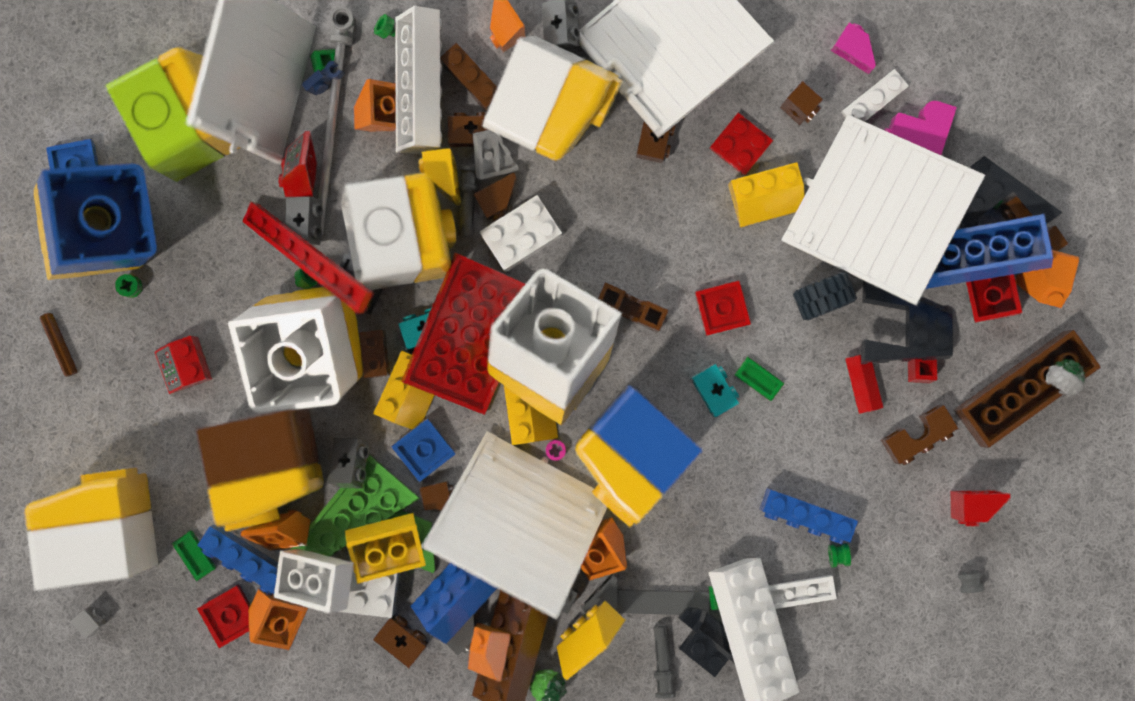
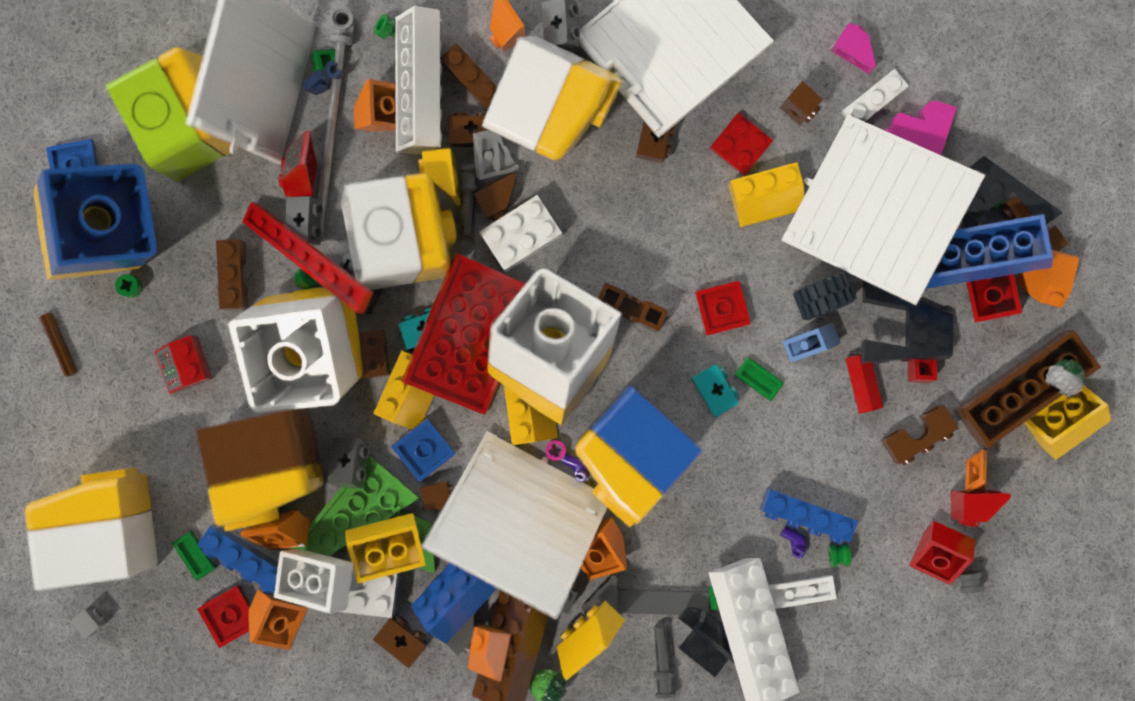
(230, 263): none -> reddish brown arch
(581, 471): none -> dark purple arm
(797, 542): none -> dark purple arm
(812, 342): none -> medium blue slope
(943, 553): none -> red slope
(976, 472): none -> orange slope
(1068, 421): none -> yellow slope

